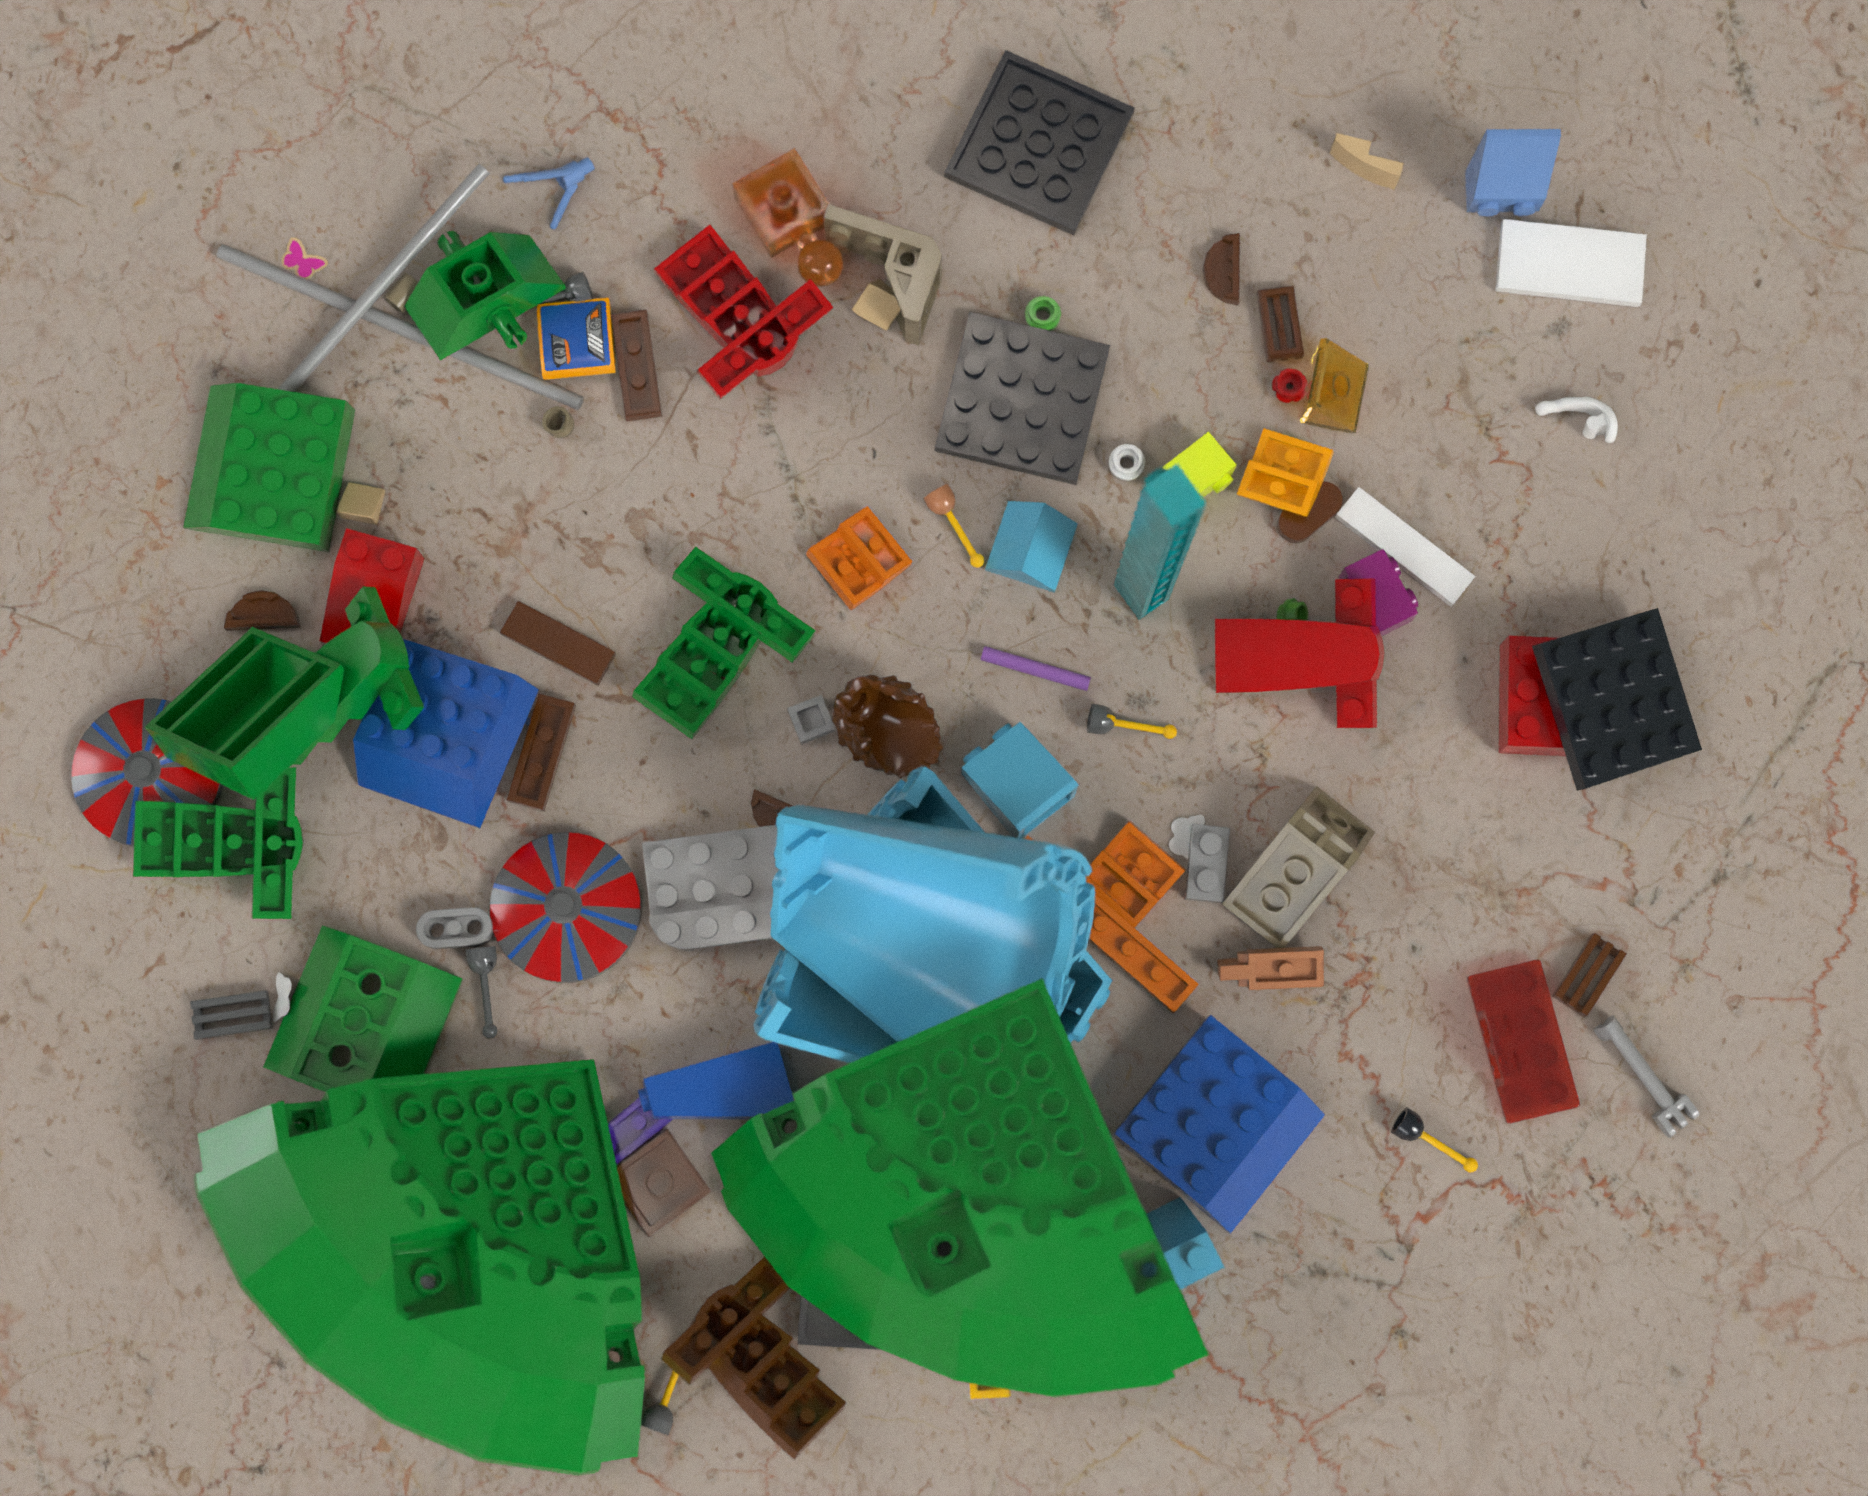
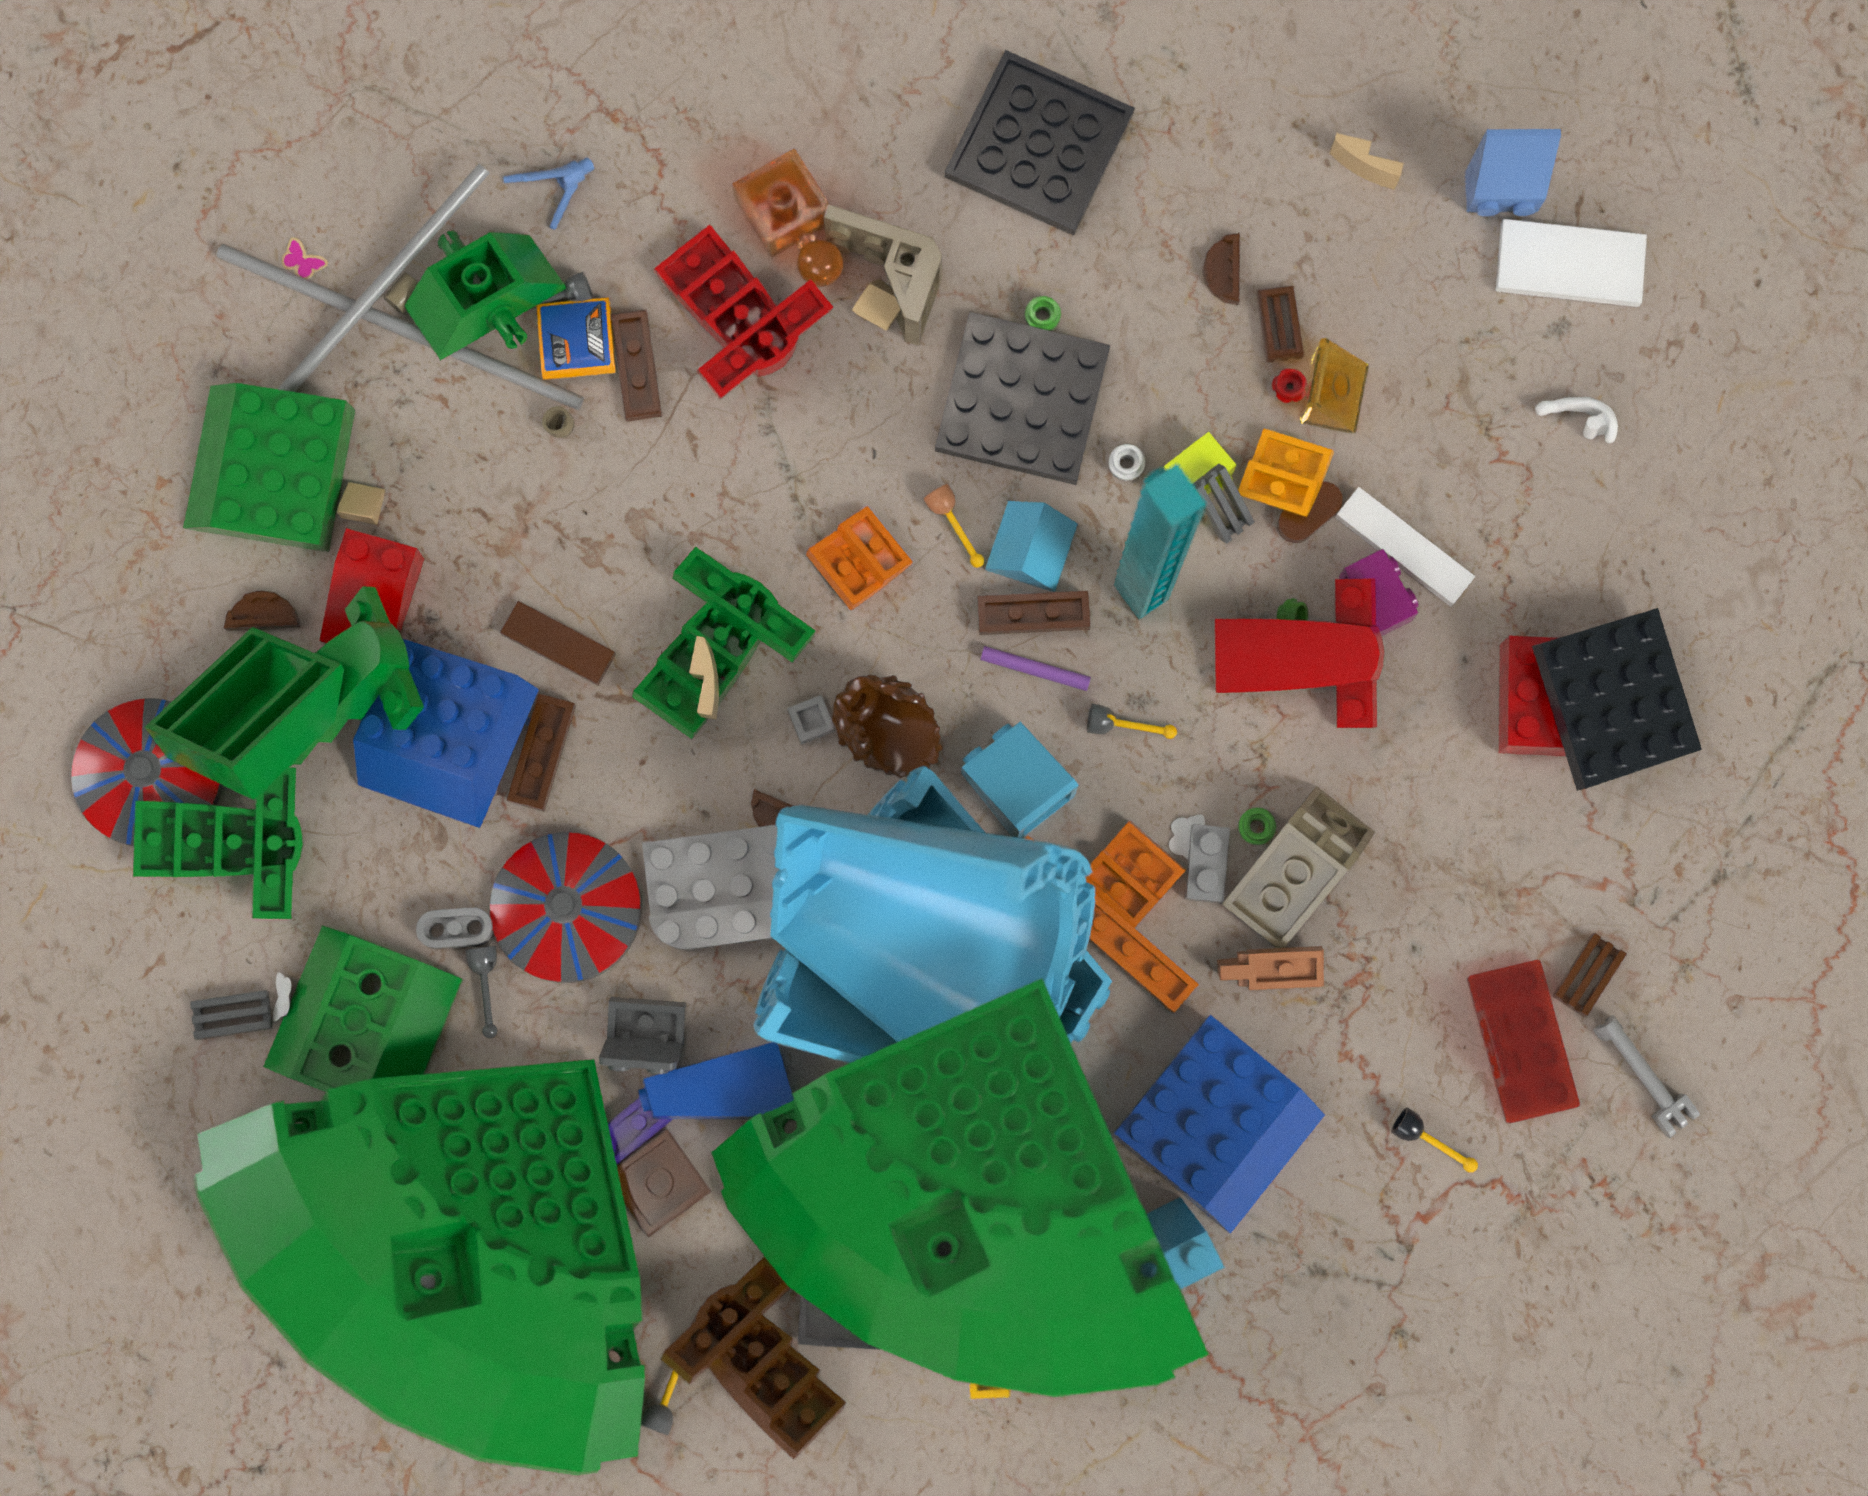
(644, 1035): none -> dark grey bracket
(704, 667): none -> tan slope
(1033, 612): none -> reddish brown plate
(1235, 524): none -> dark grey tile
(1265, 818): none -> bright green plate

